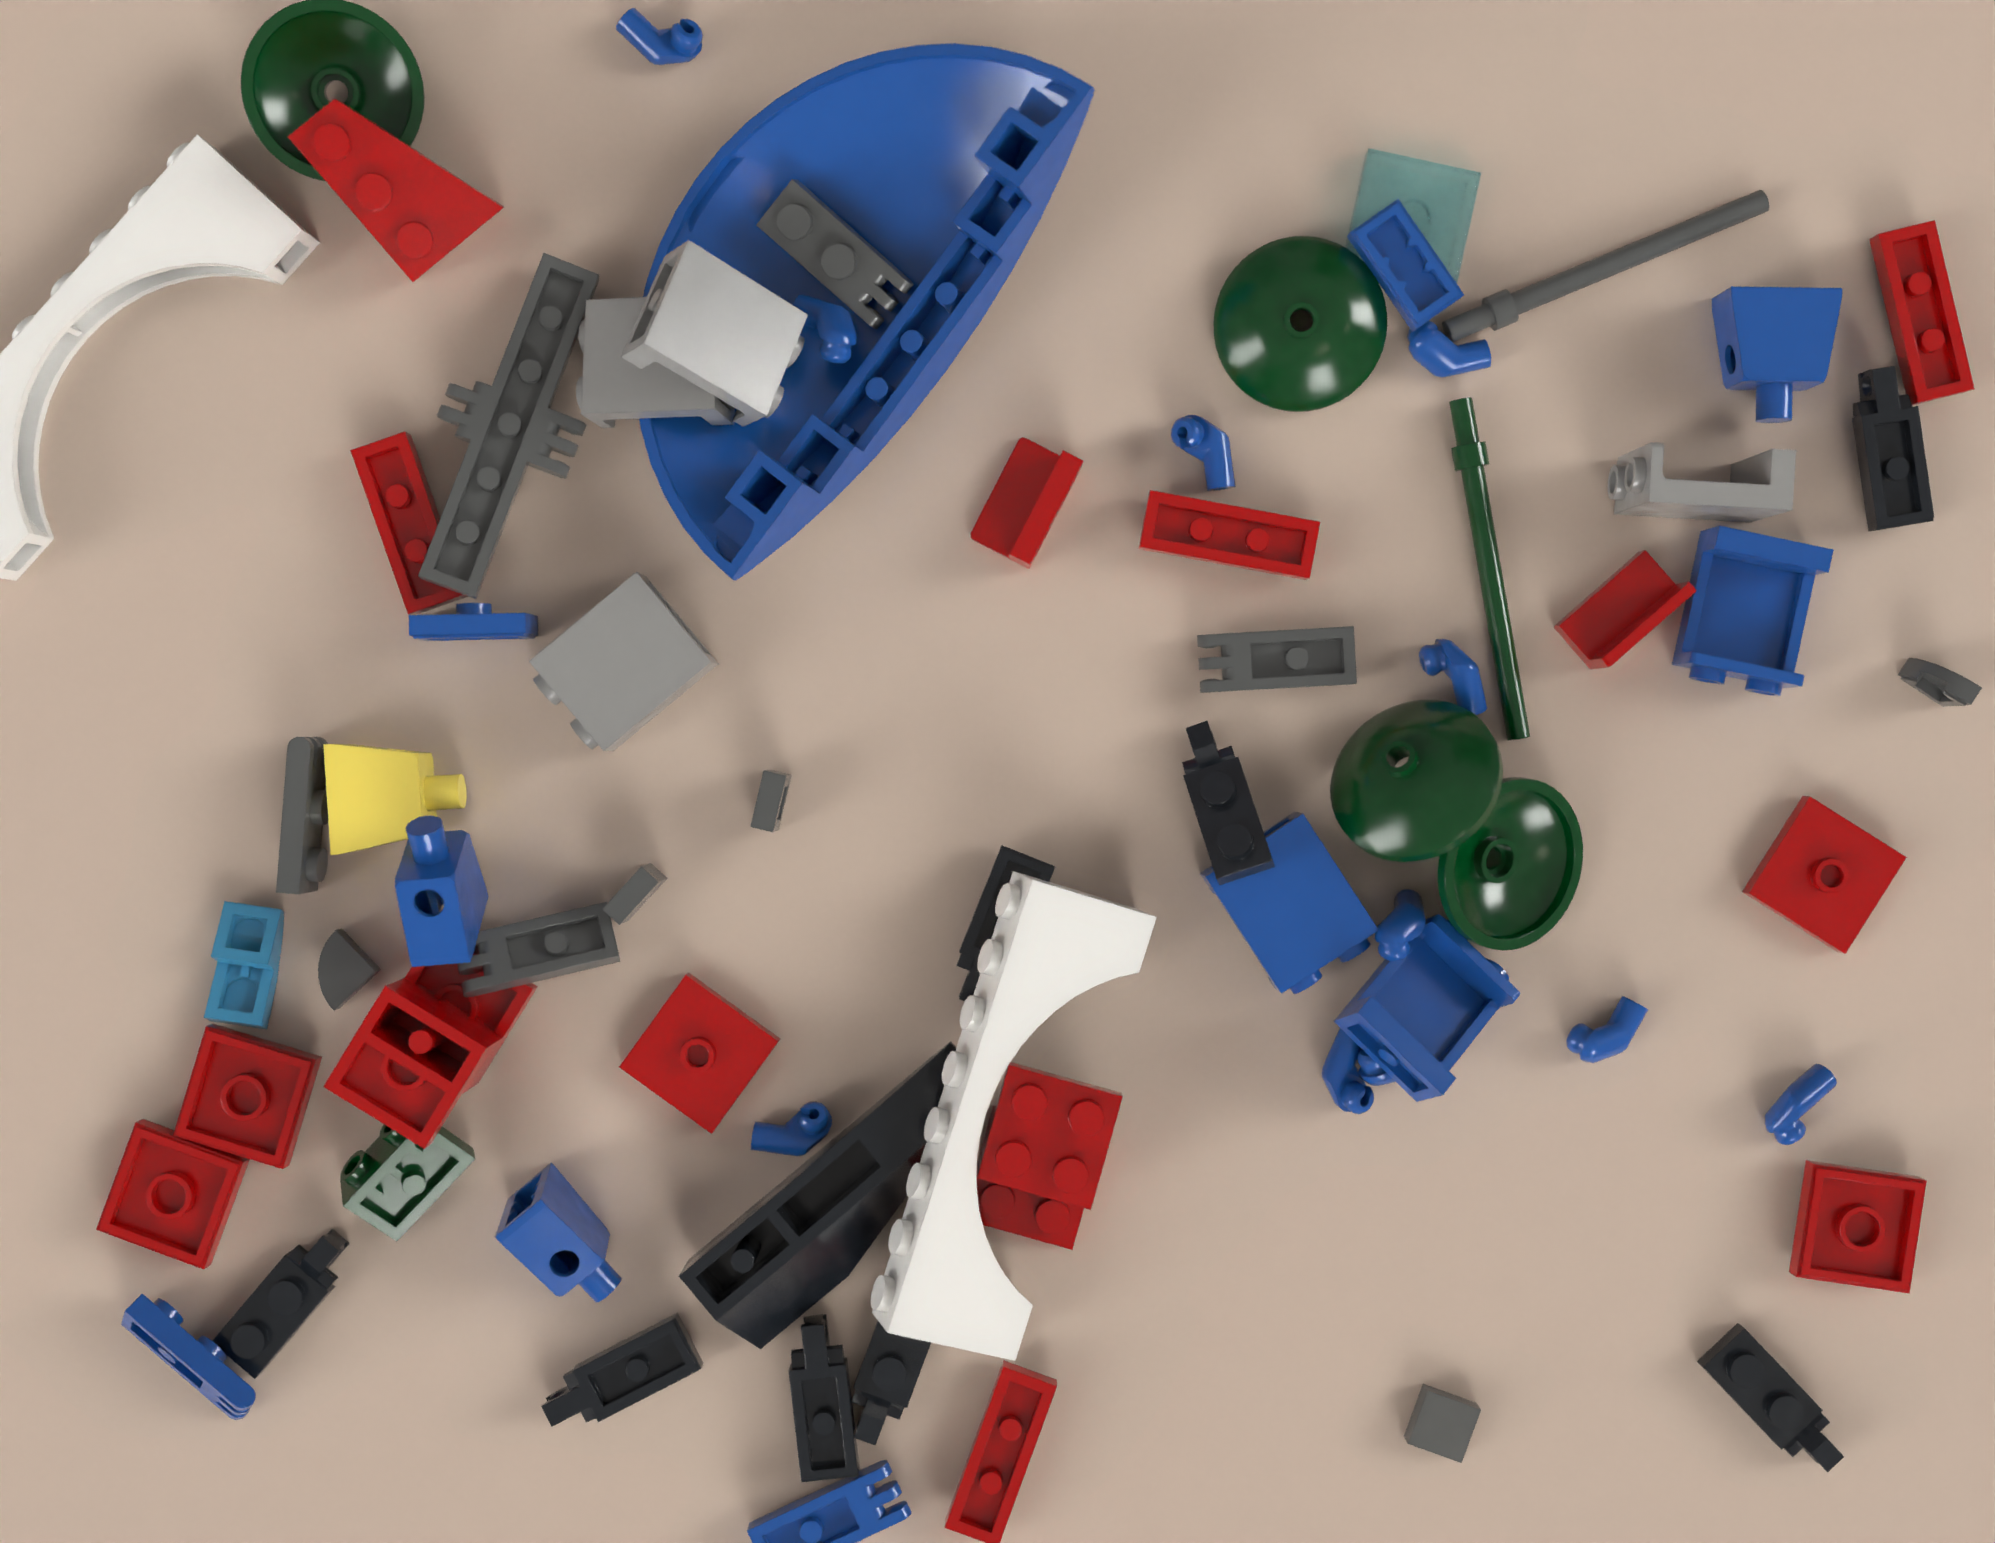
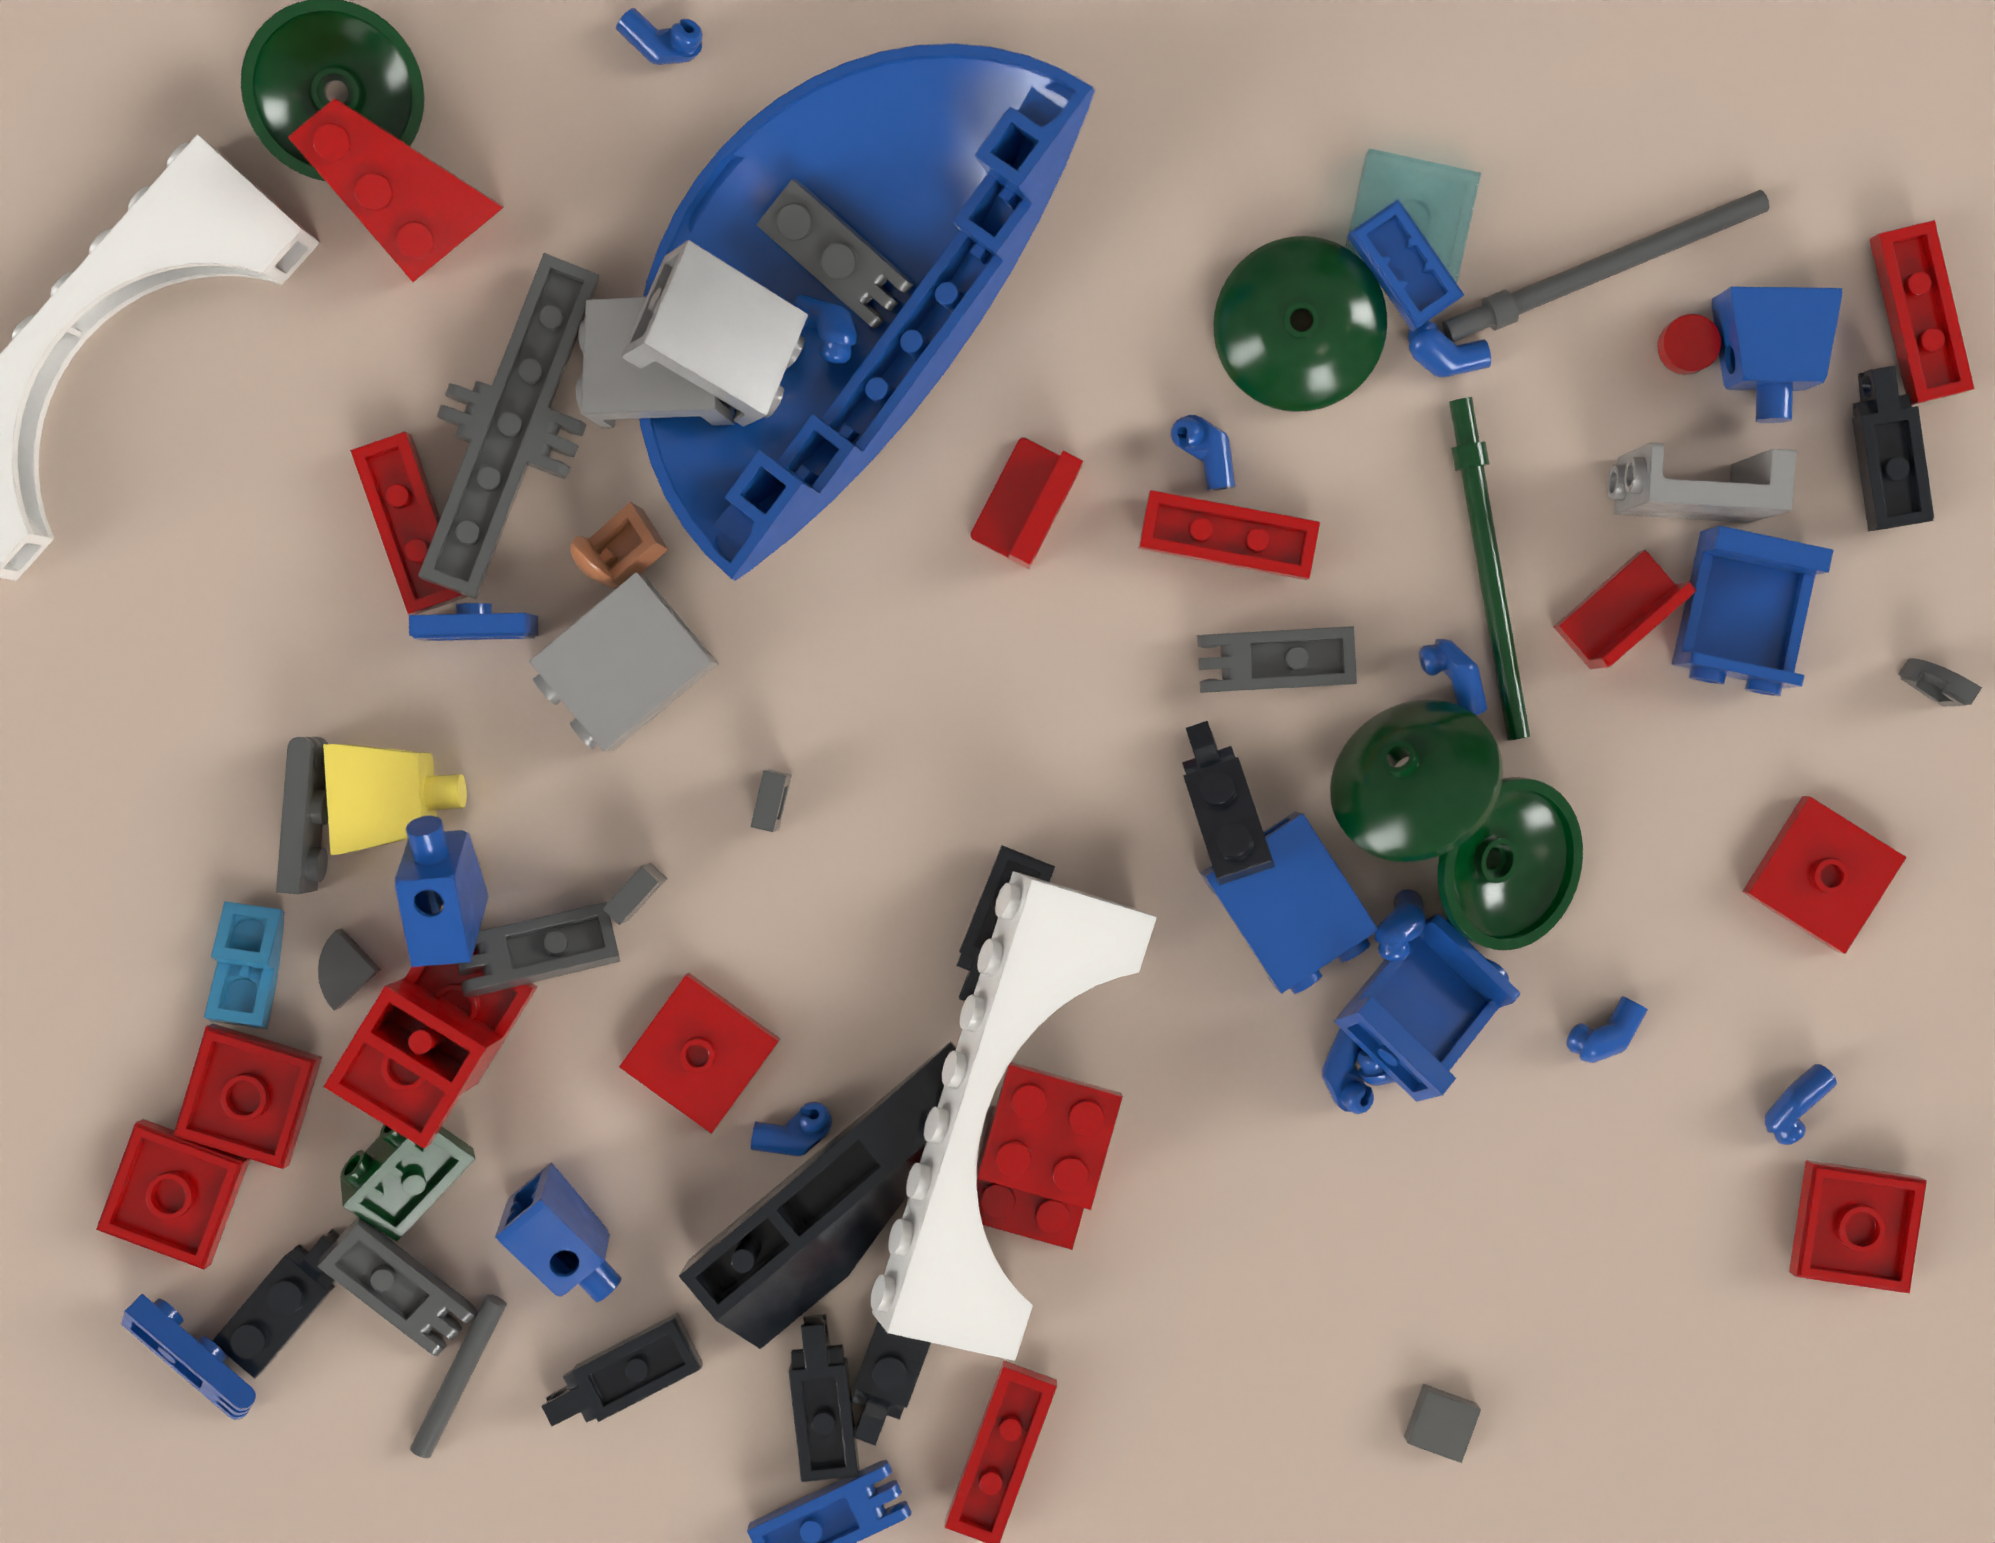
(396, 1286): none -> dark grey hinge
(458, 1376): none -> dark grey bar
(619, 548): none -> nougat plate
(1689, 344): none -> red tile
(1769, 1396): black hinge -> none

